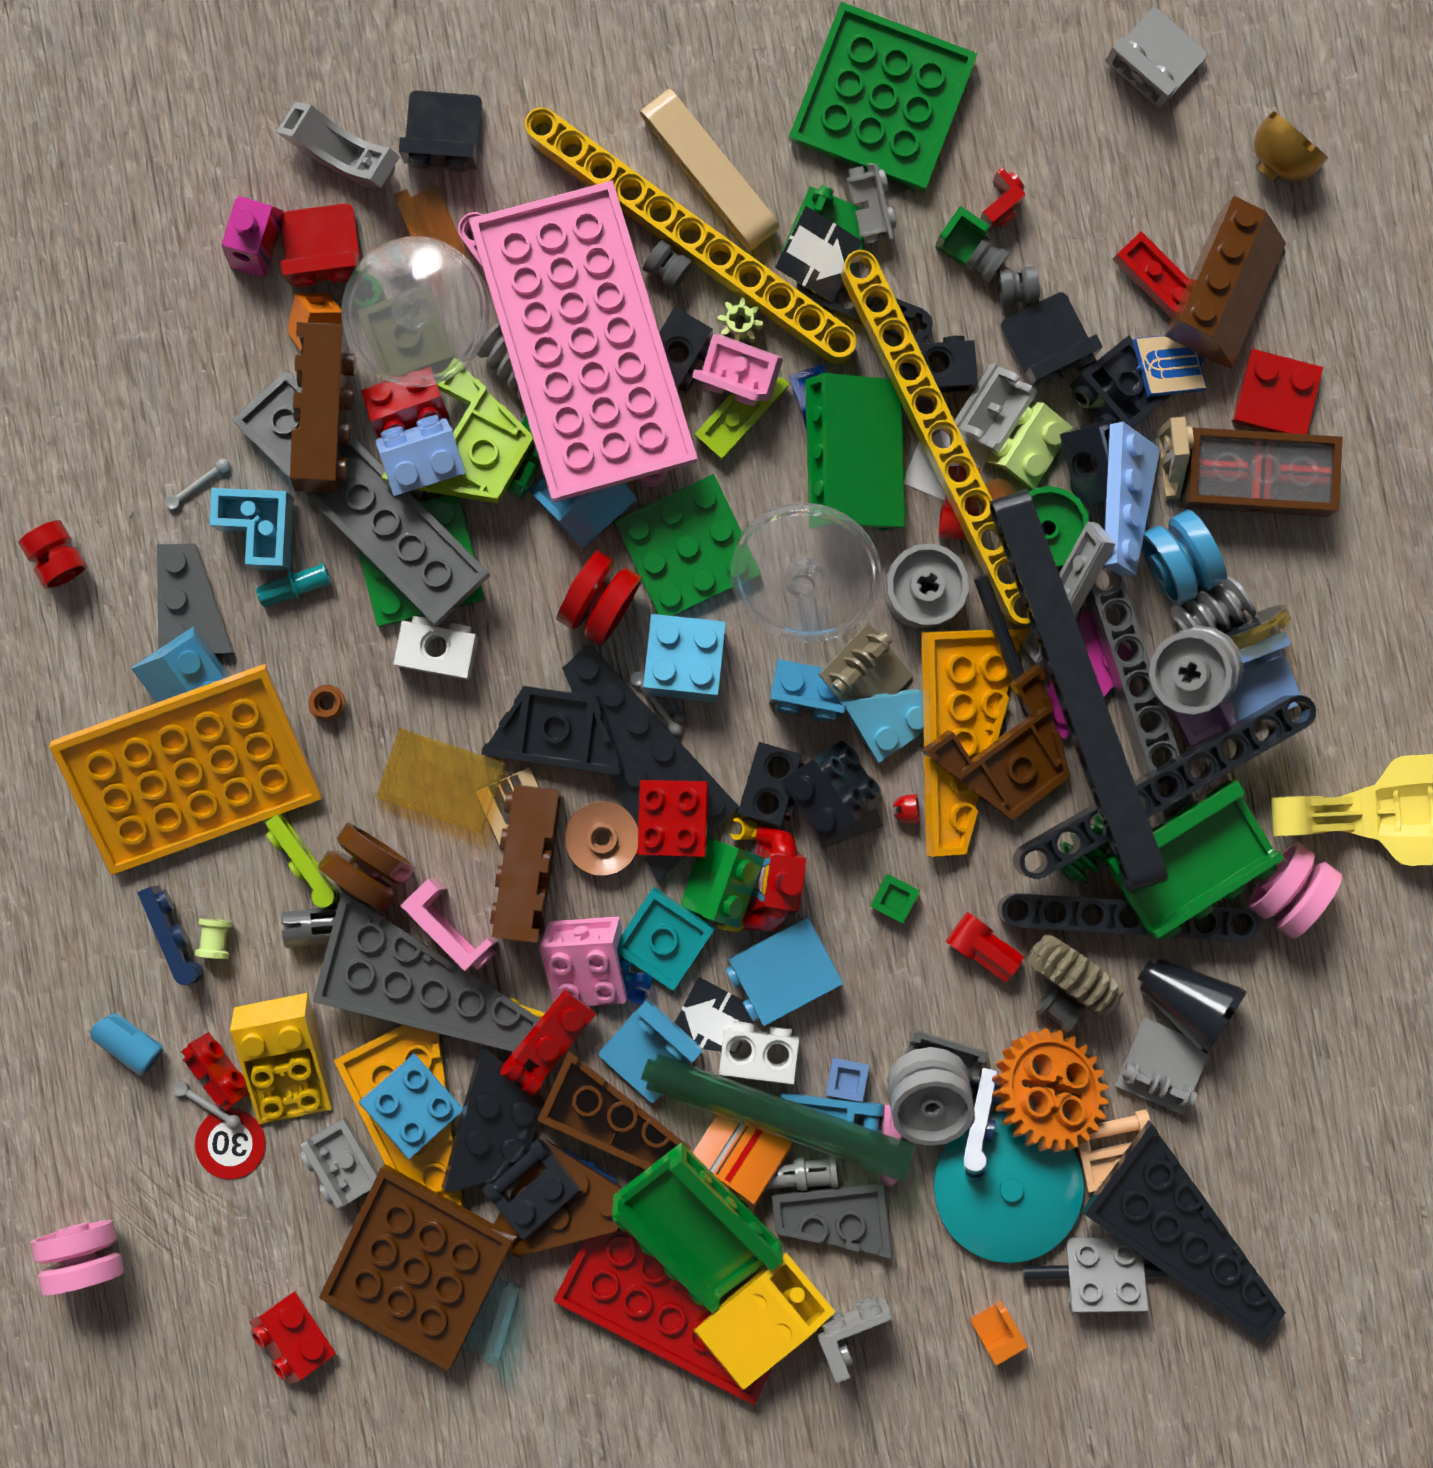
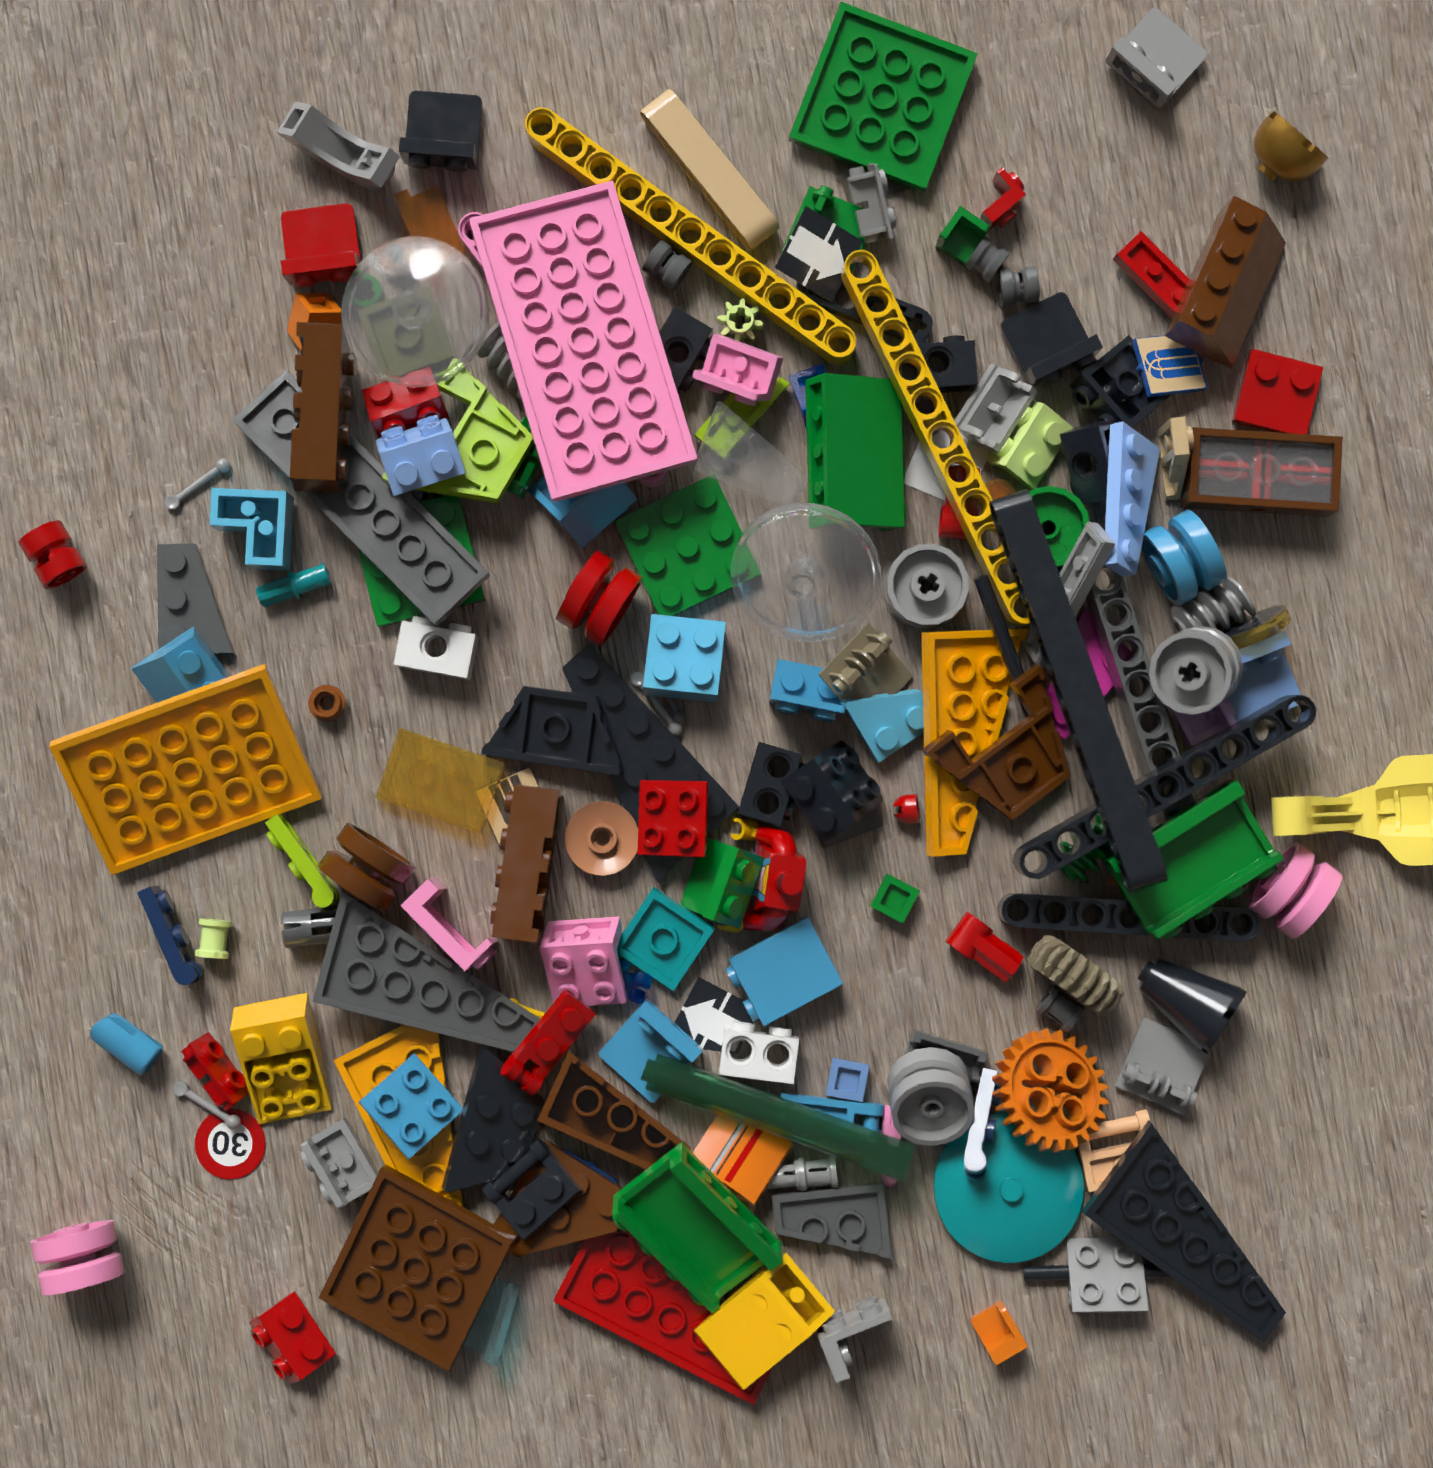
(251, 232): dark pink torso -> none
(746, 461): none -> clear wing

